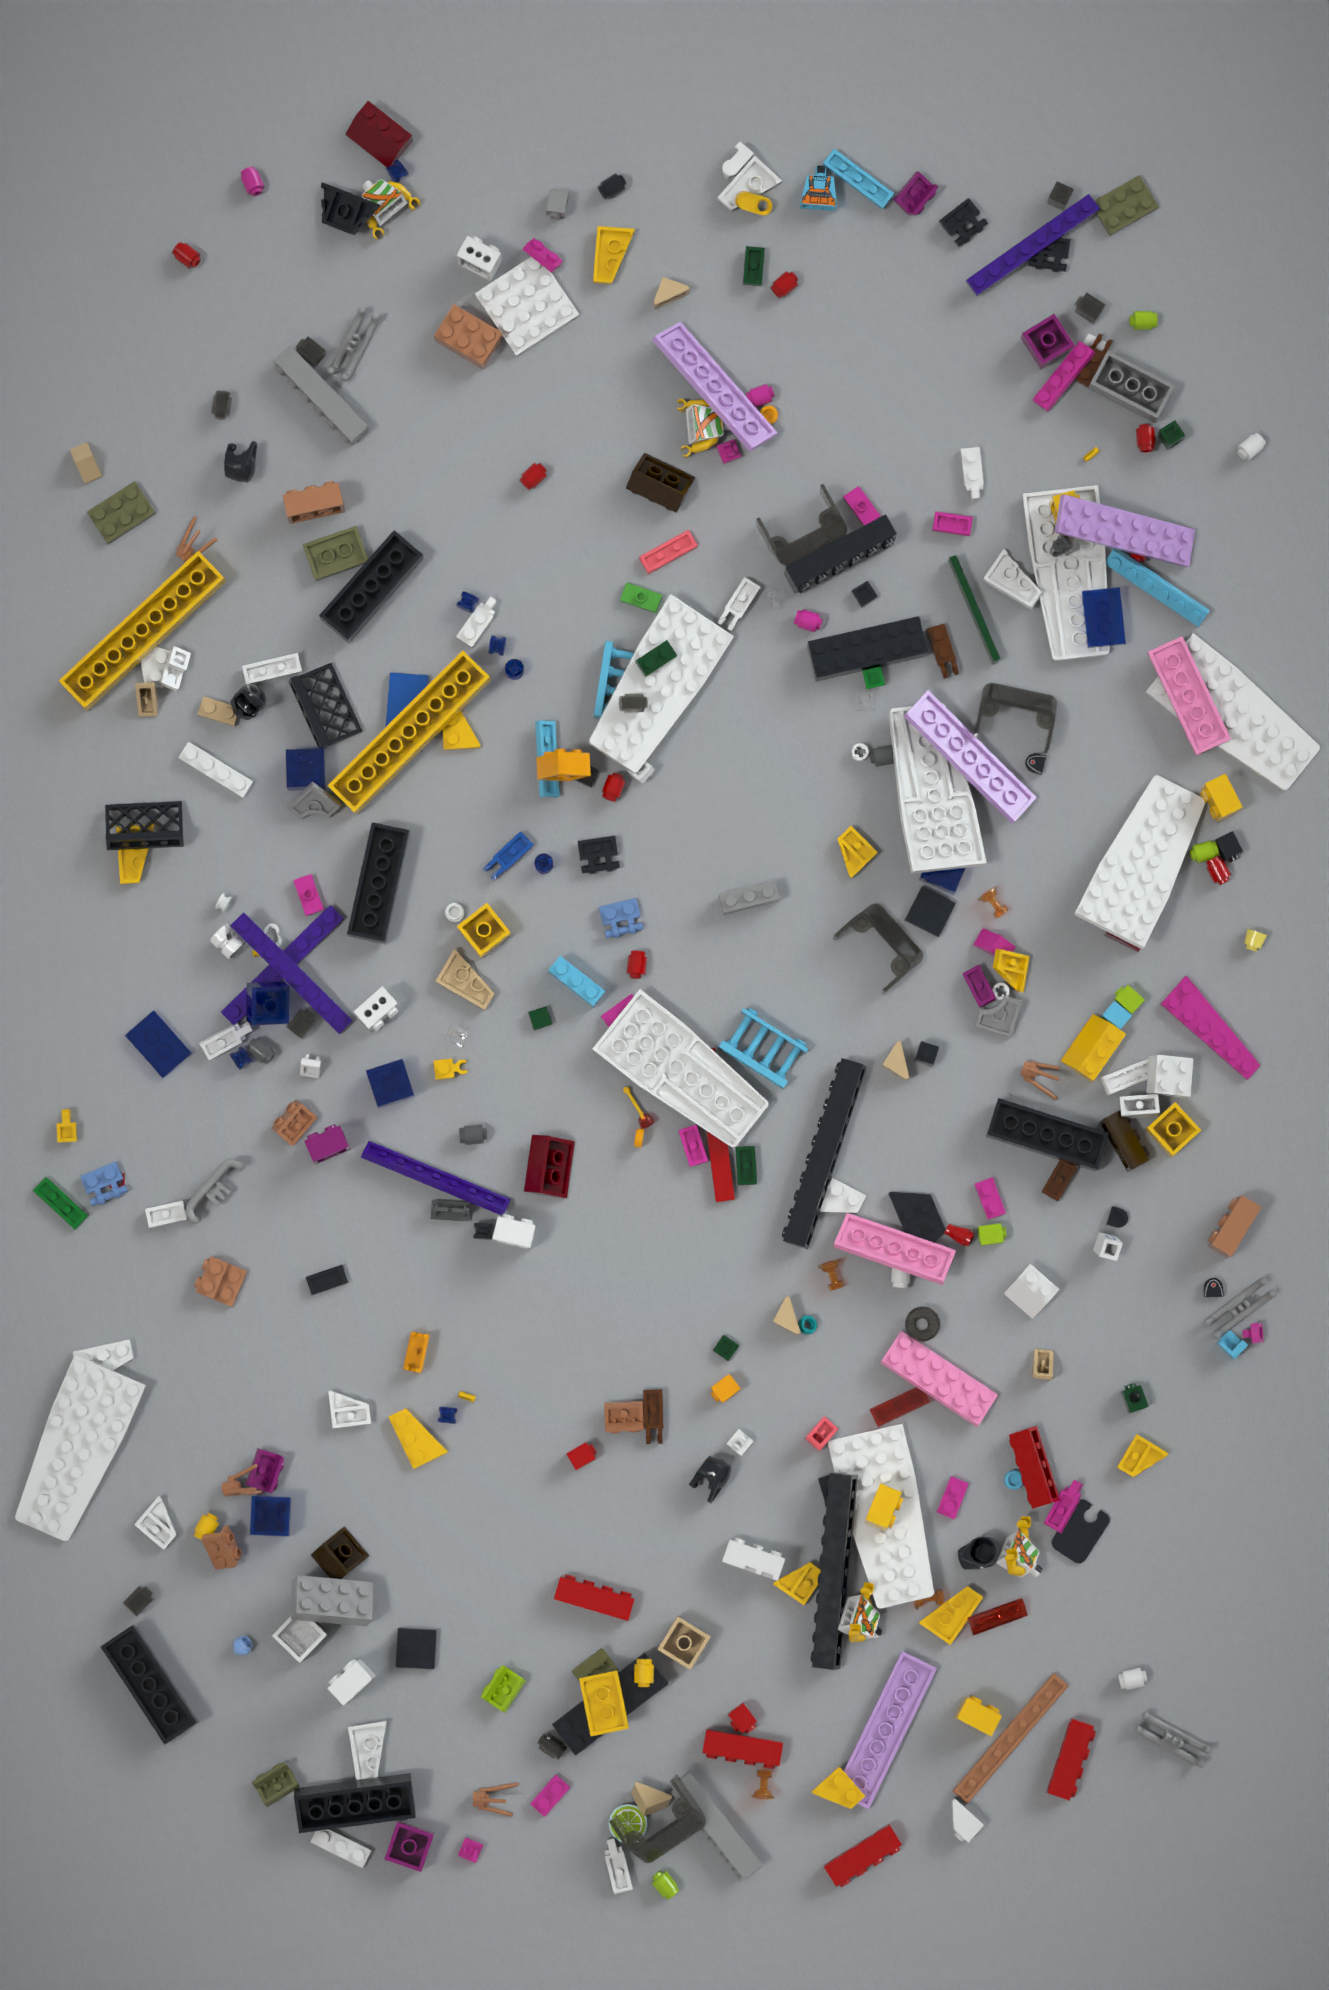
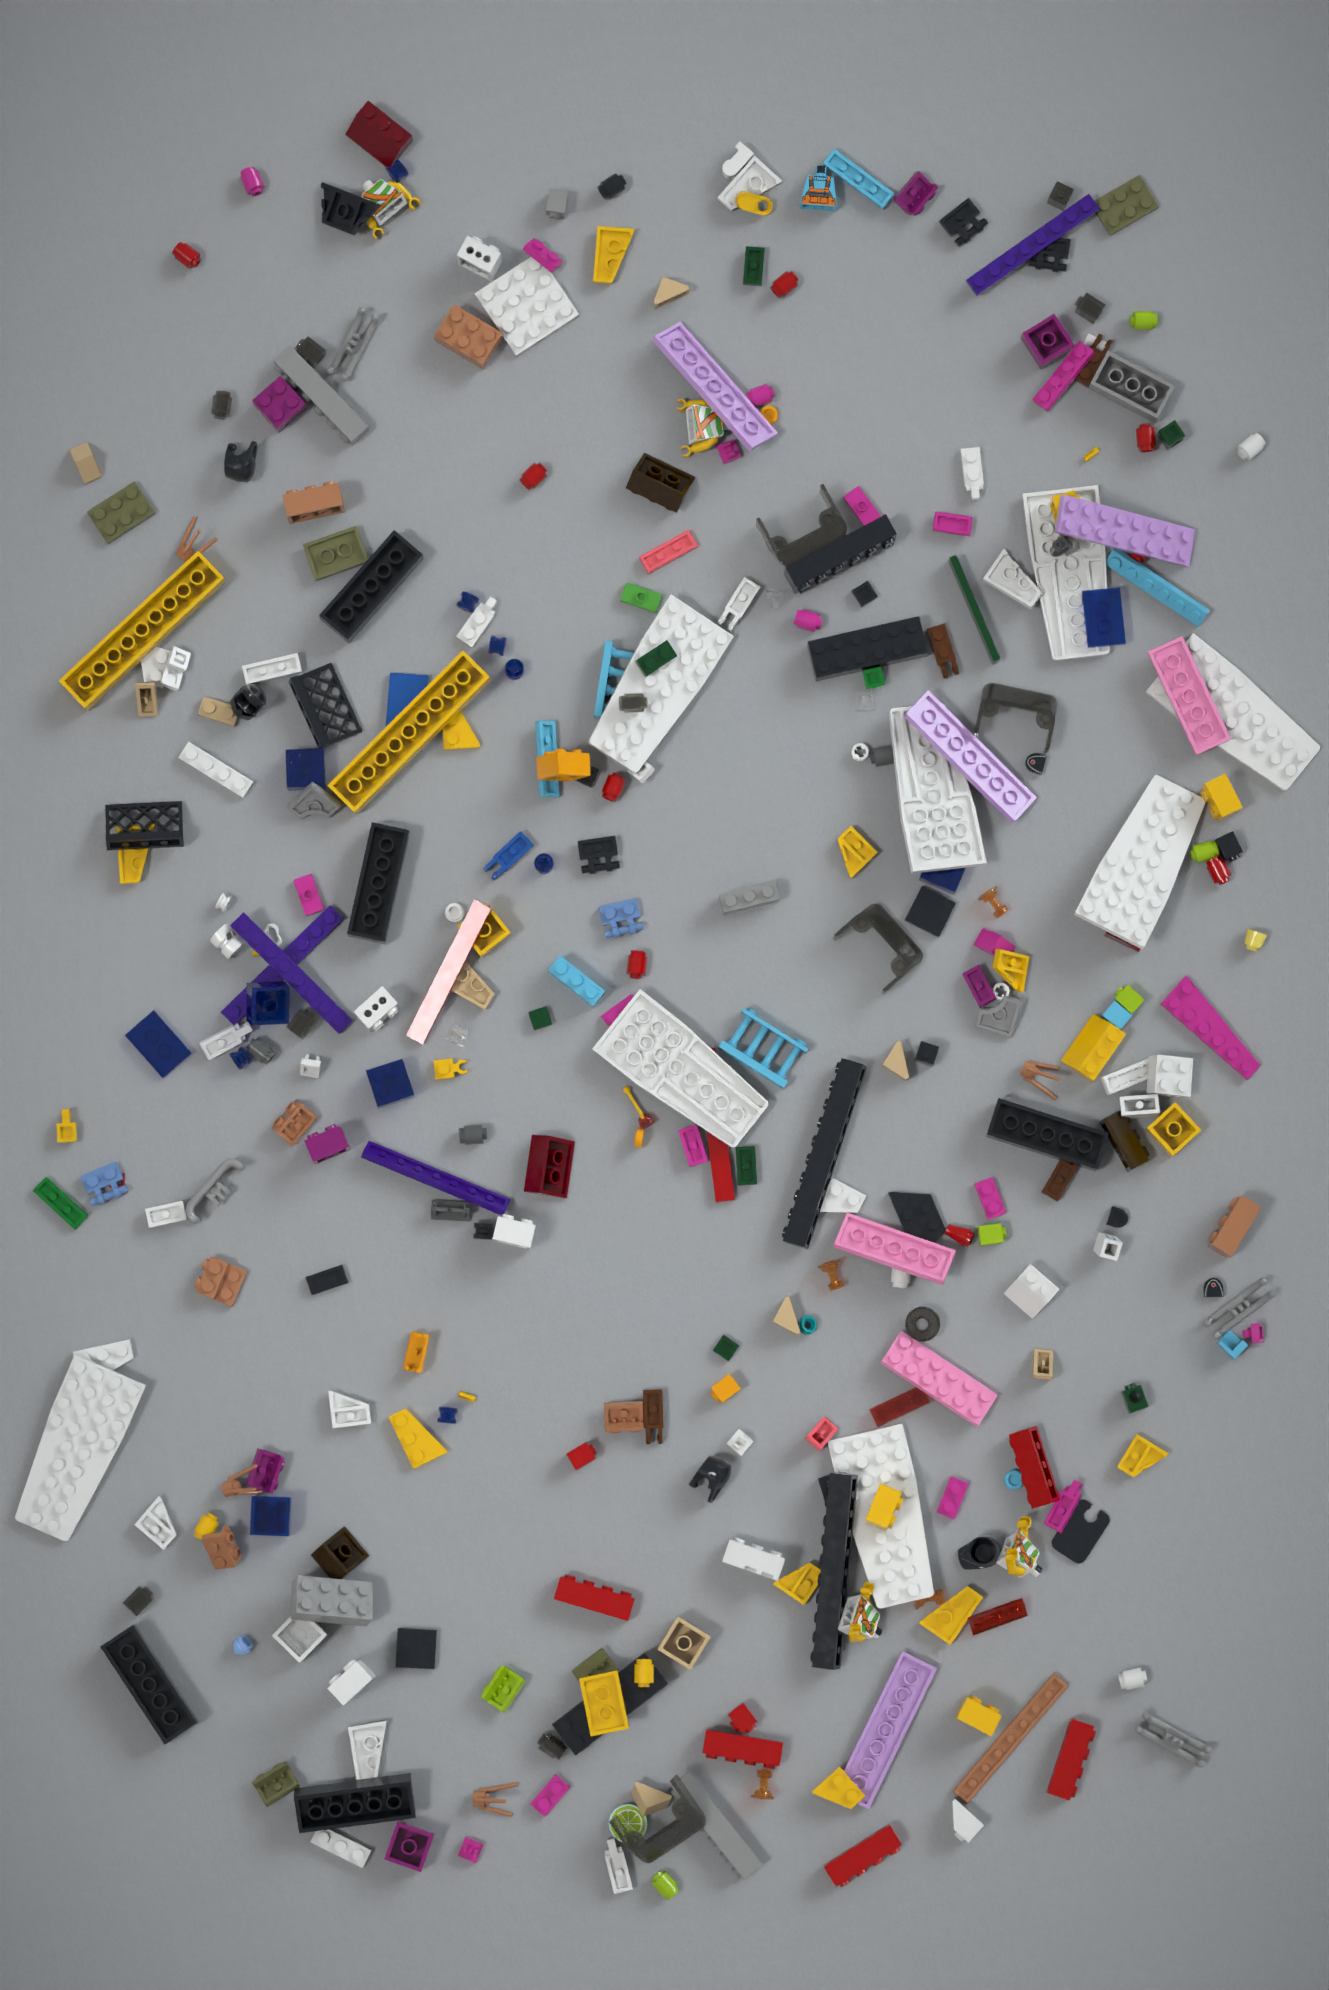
(279, 404): none -> magenta brick
(449, 971): none -> tile

